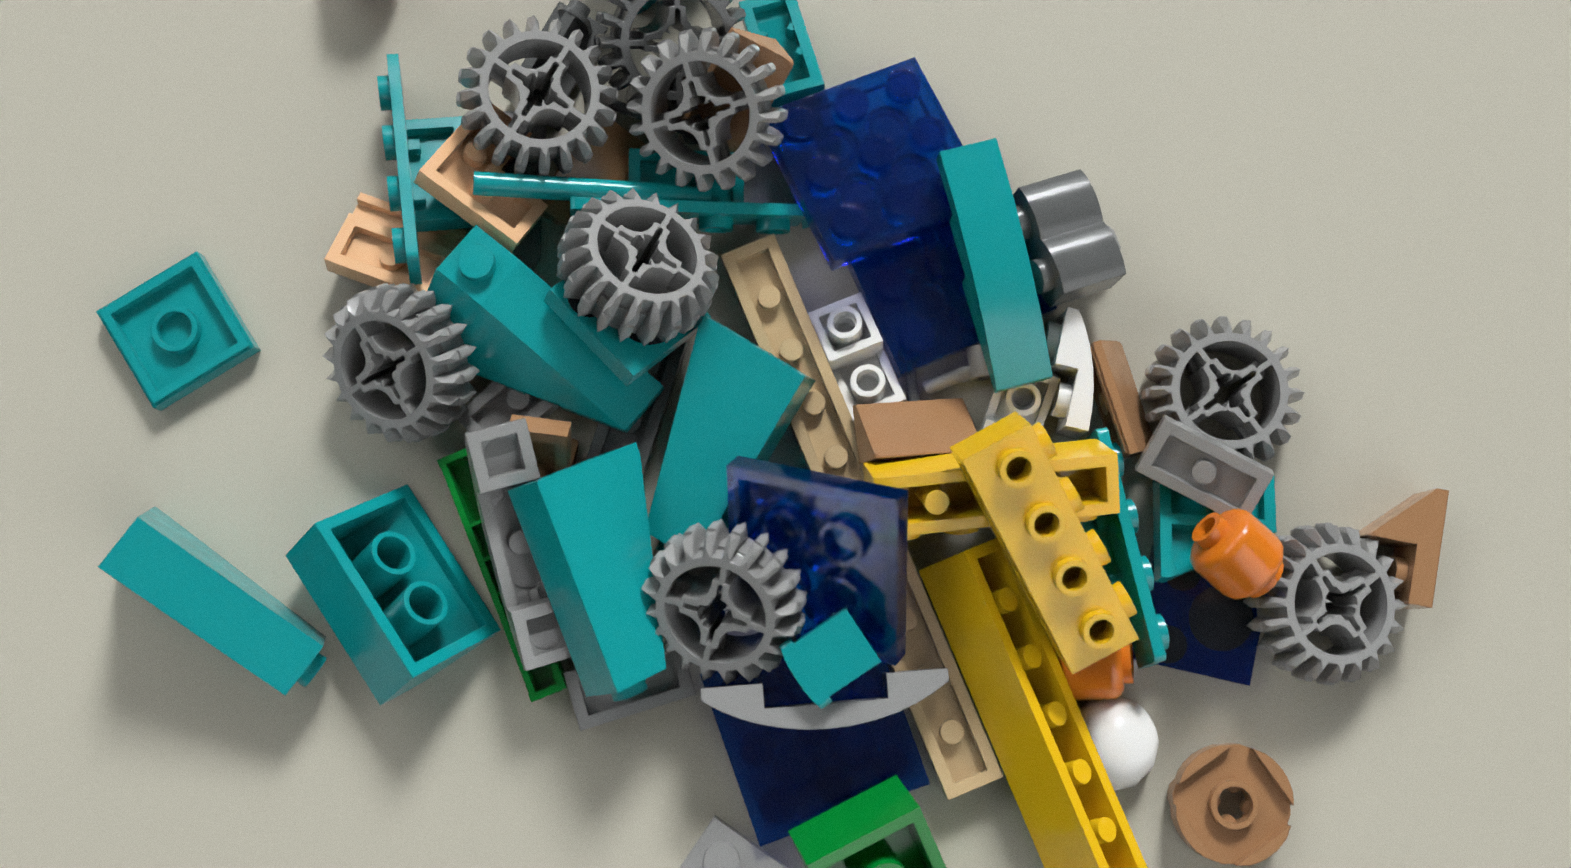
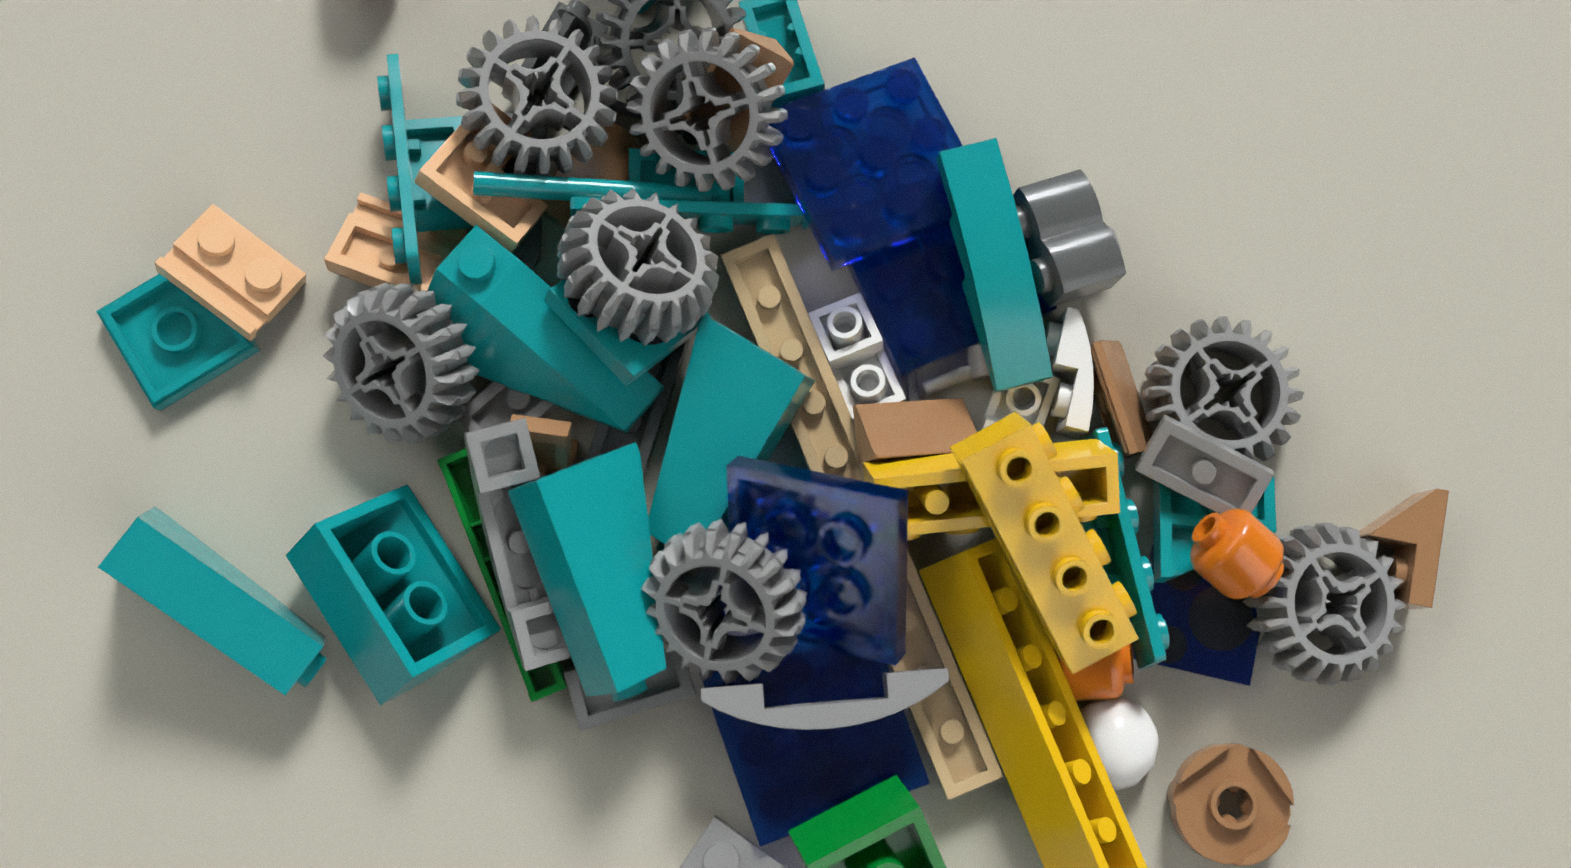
(231, 272): none -> light nougat plate
(829, 657): teal tile -> none

